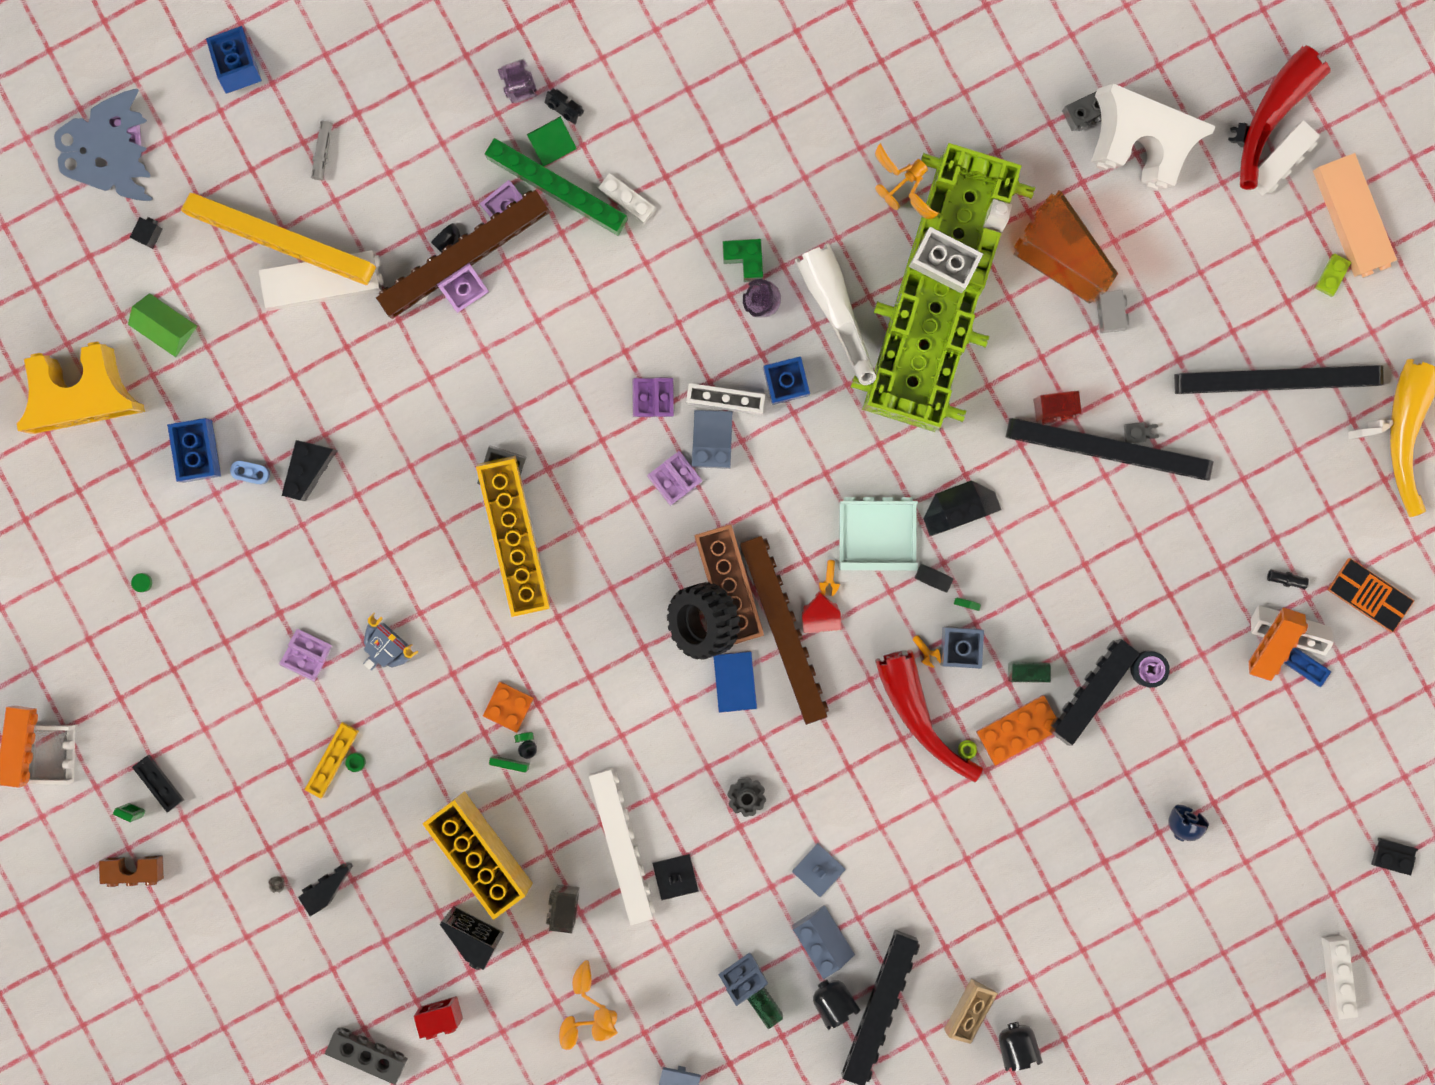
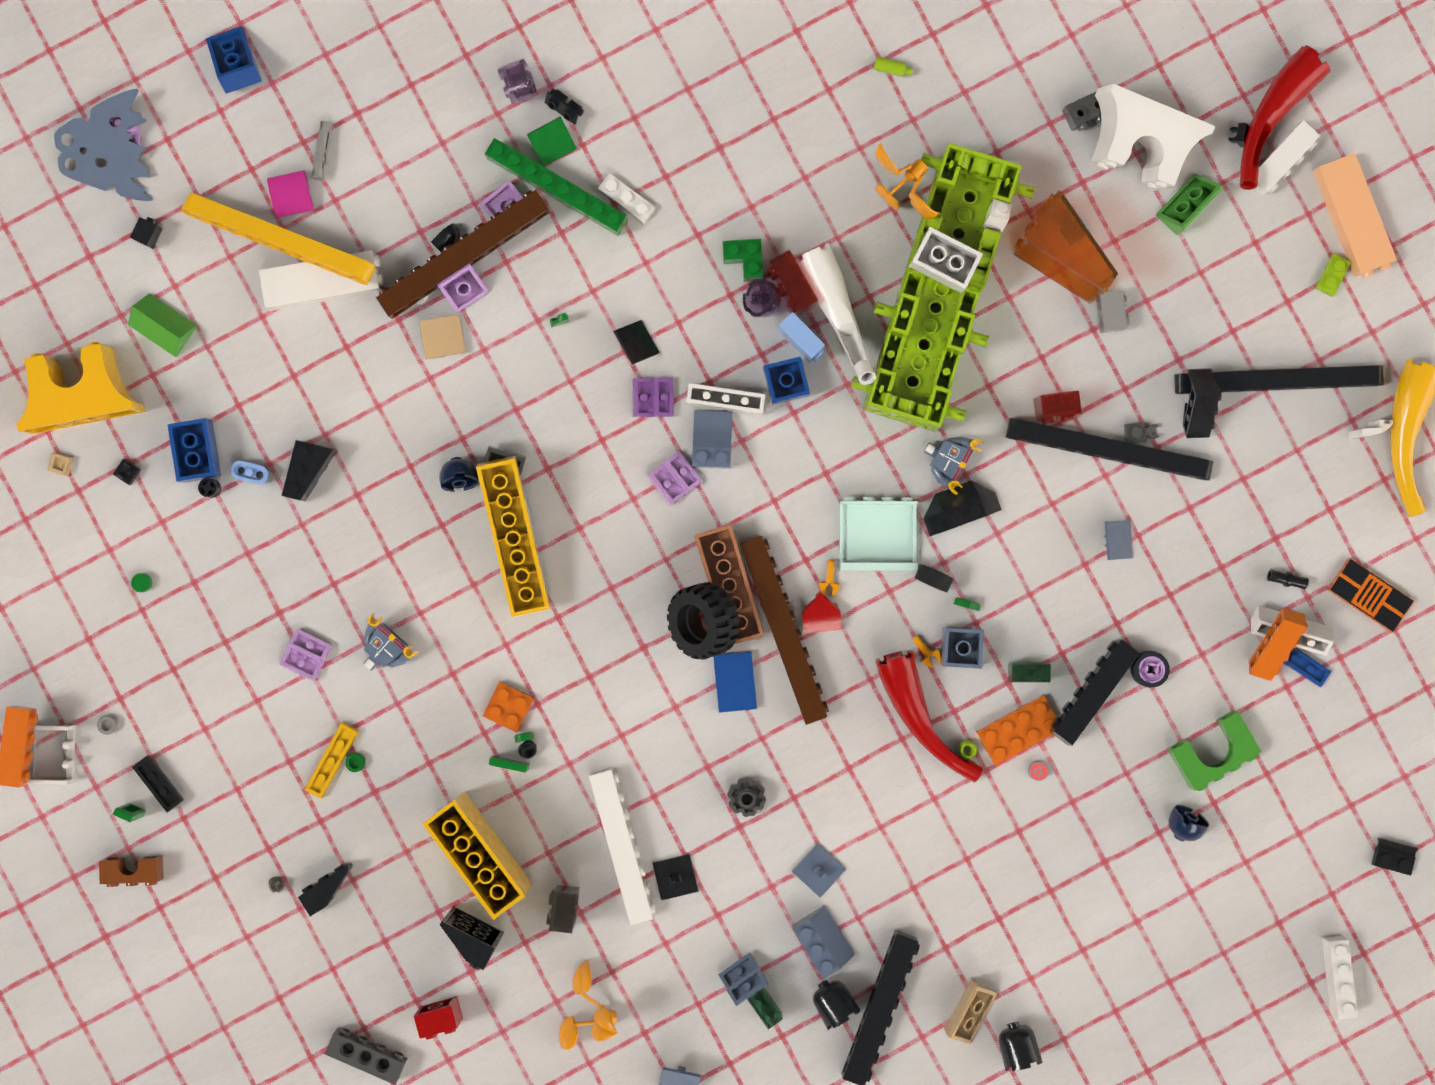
(60, 464): none -> tan tile
(107, 724): none -> light grey tile
(127, 471): none -> black tile
(205, 487): none -> black wheel
(290, 194): none -> dark pink slope
(442, 337): none -> tan slope
(458, 474): none -> dark blue cylinder
(561, 319): none -> green tile
(636, 342): none -> black piece
(792, 283): none -> clear red brick
(801, 338): none -> light blue brick
(892, 67): none -> lime cylinder
(951, 459): none -> sand blue torso
(1038, 771): none -> coral tile
(1118, 539): none -> sand blue piece
(1188, 202): none -> bright green slope
(1202, 404): none -> black wedge
(1240, 749): none -> bright green arch

